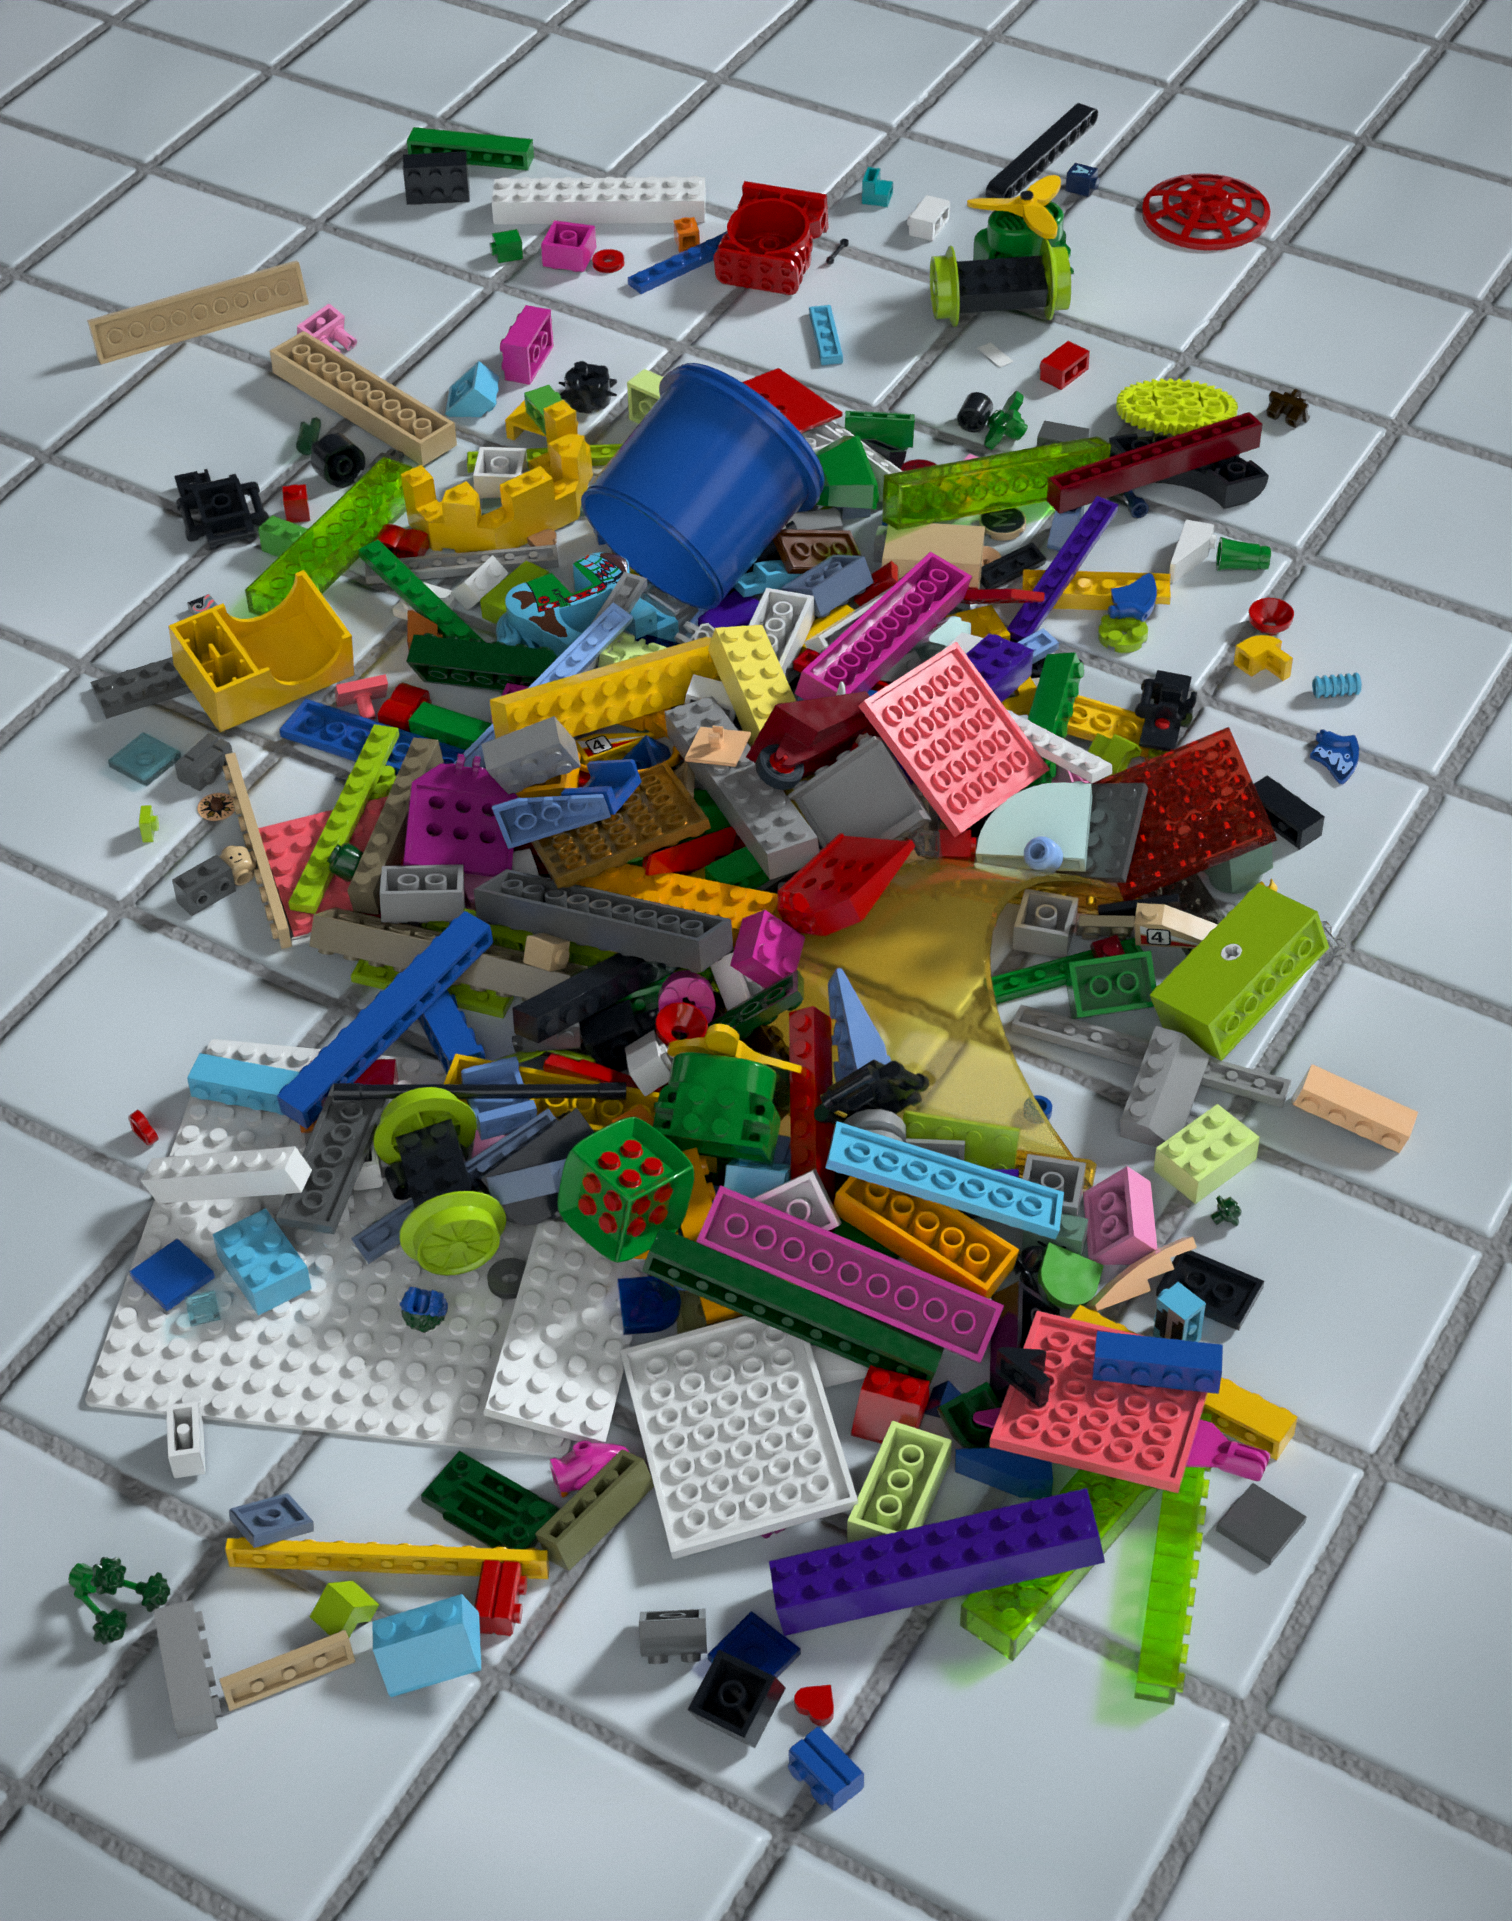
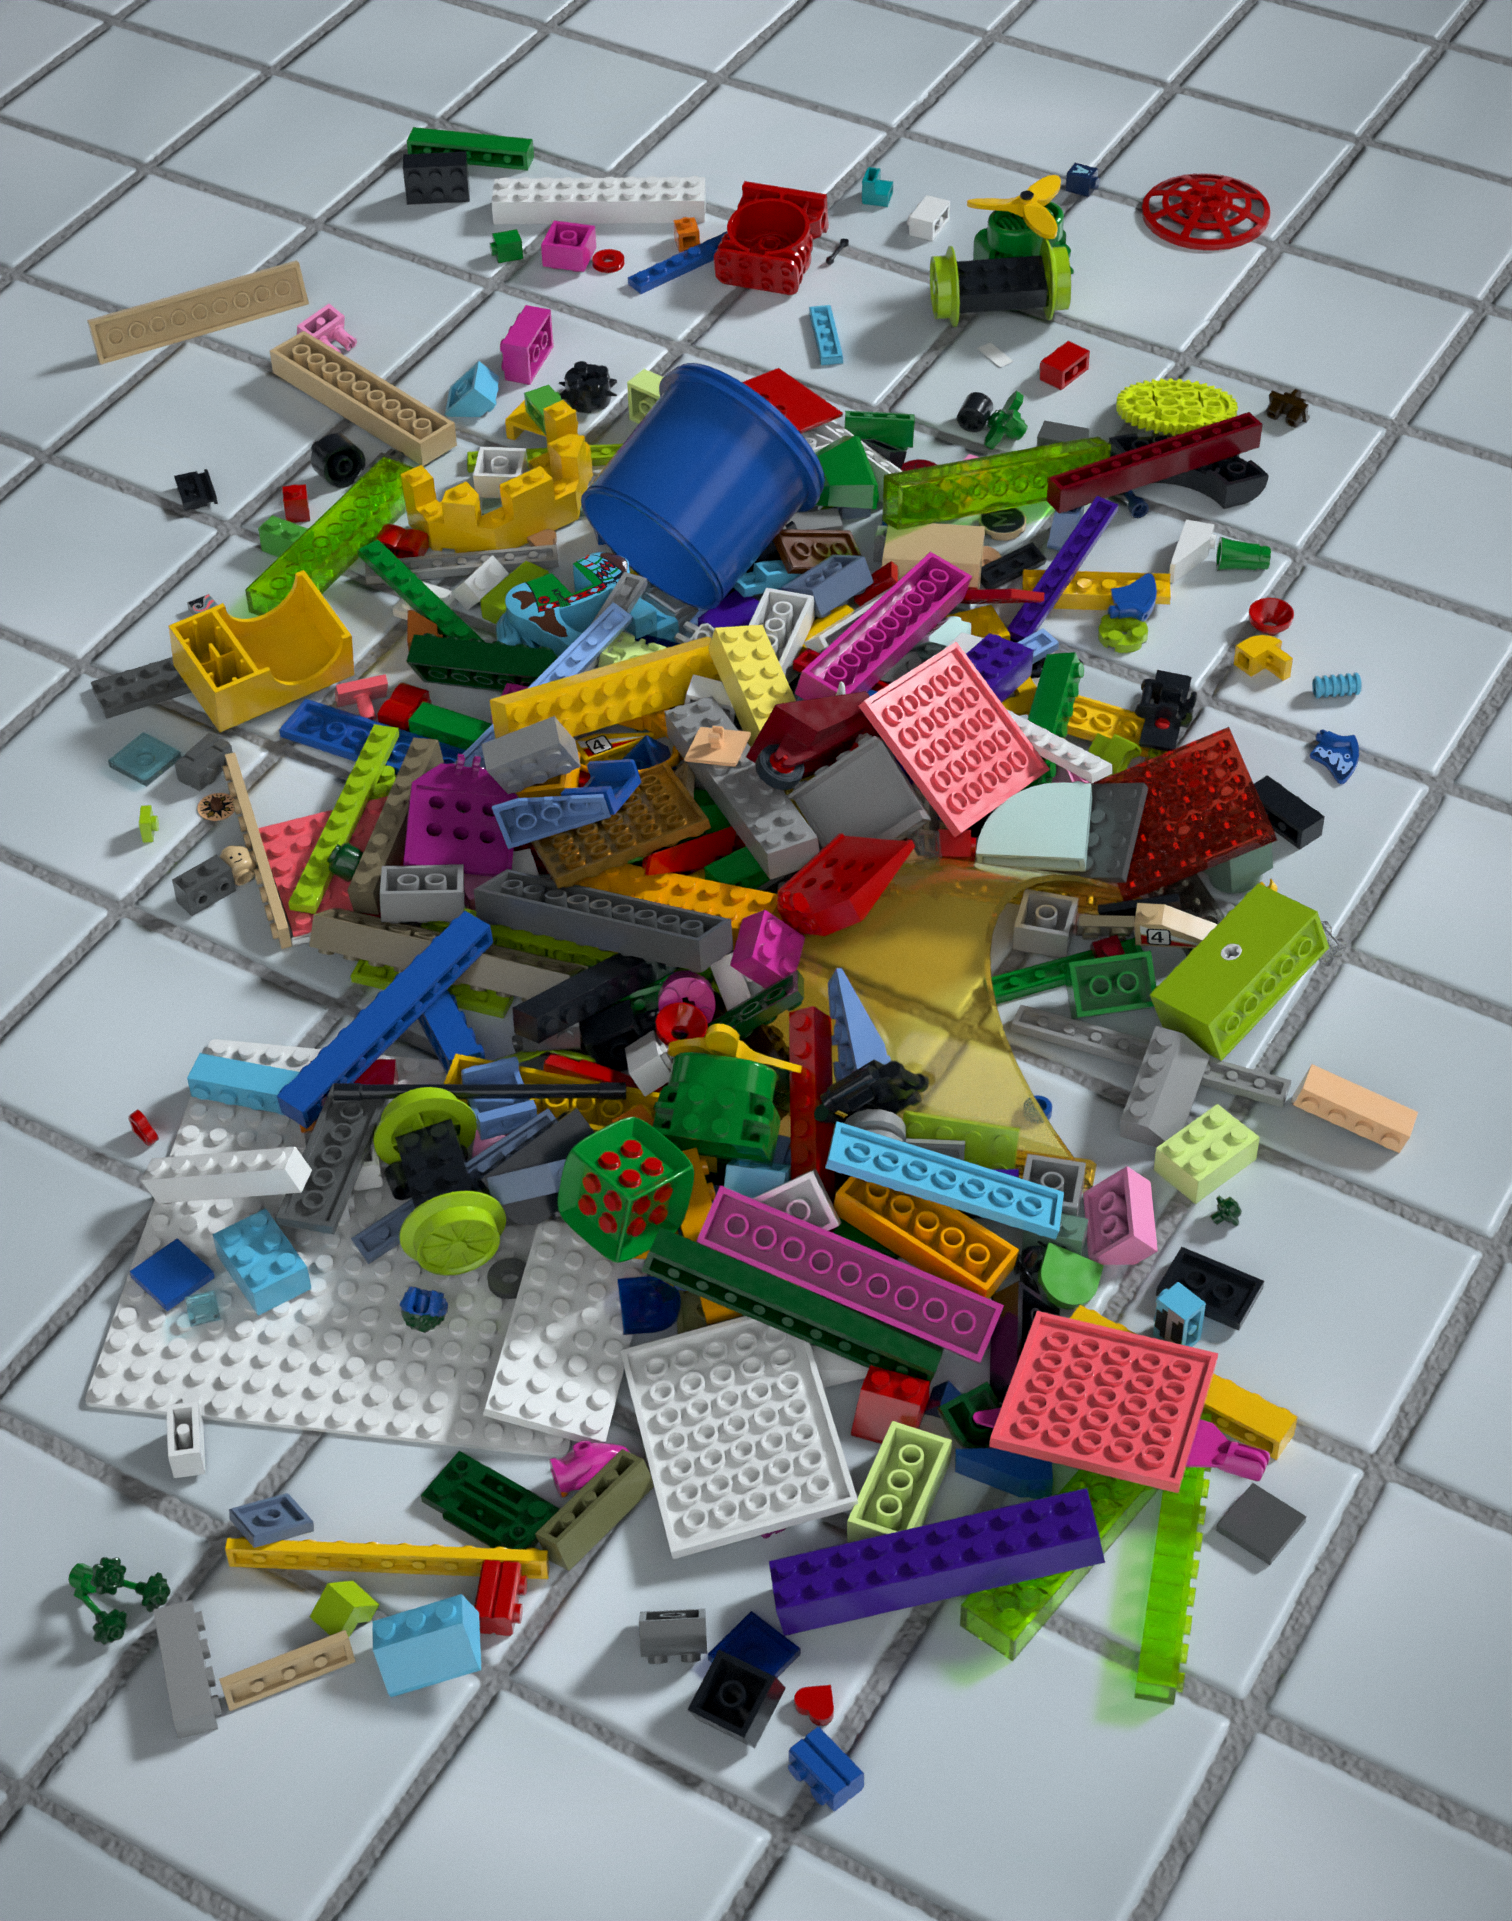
(221, 509): black brick -> none
(308, 435): clear green hinge -> none
(546, 952): tan brick -> none
(1025, 1372): black slope -> none
(1042, 152): black beam -> none
(1043, 854): light blue head -> none
(1134, 1278): light nougat slope -> none
(1157, 1362): blue brick -> none

